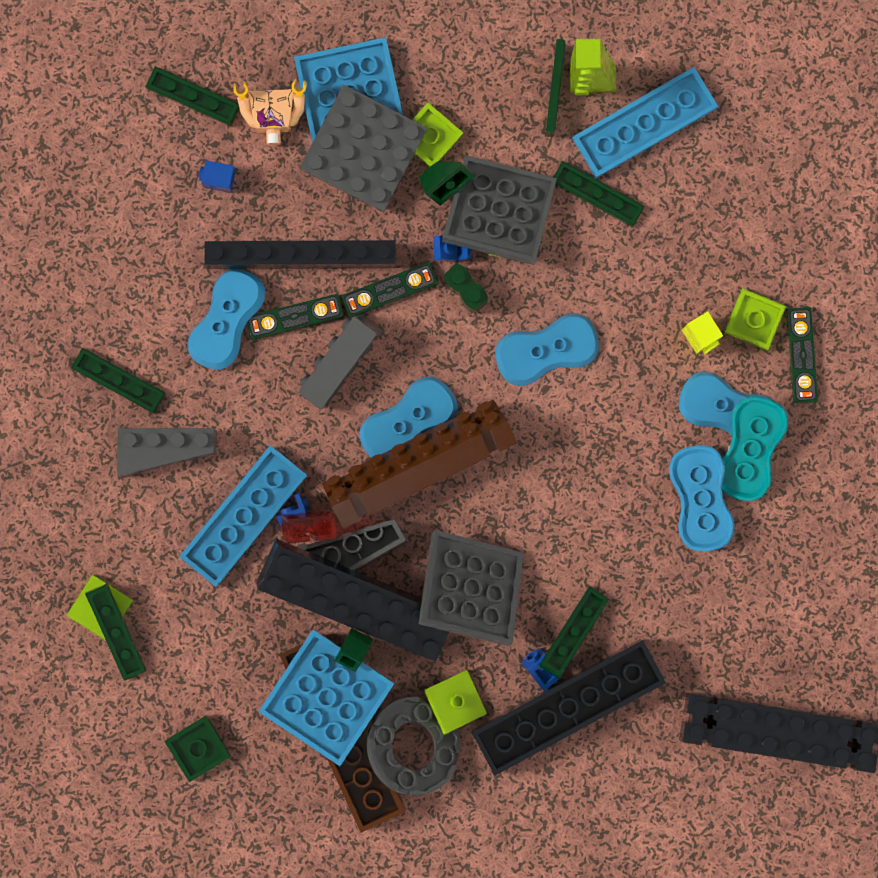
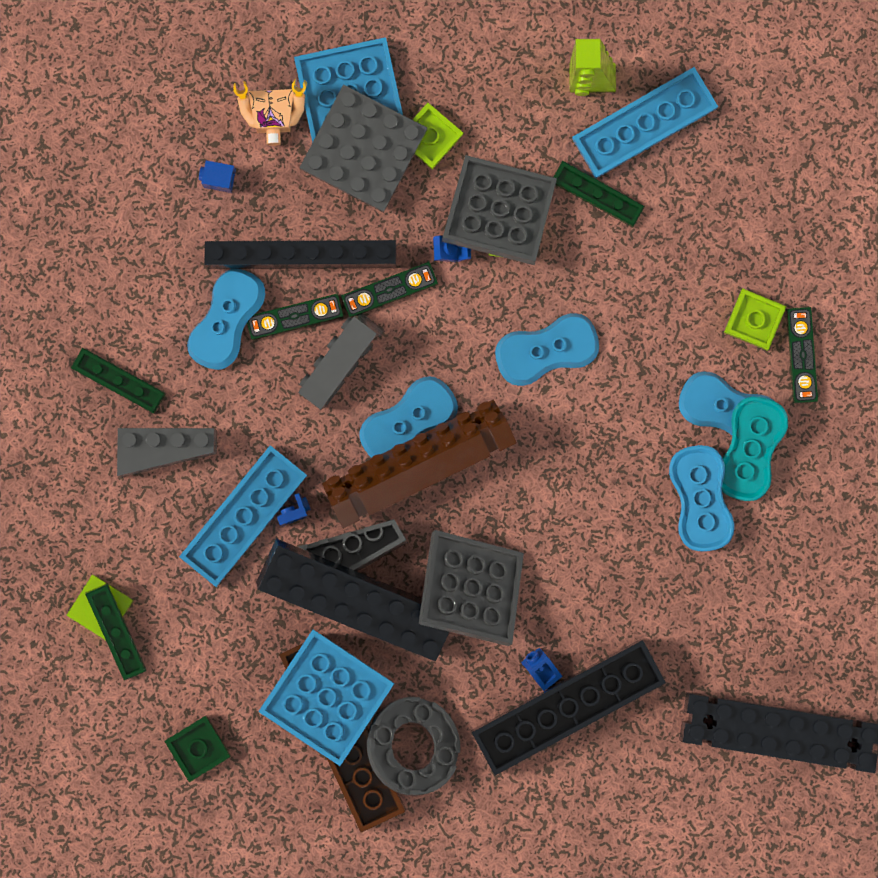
(192, 96): dark green tile -> none
(318, 524): clear red piece -> none
(353, 649): dark green brick -> none
(445, 180): dark green slope -> none
(455, 702): lime plate -> none
(460, 283): dark green brick -> none
(555, 88): dark green tile -> none
(574, 632): dark green tile -> none
(702, 333): neon yellow piece -> none

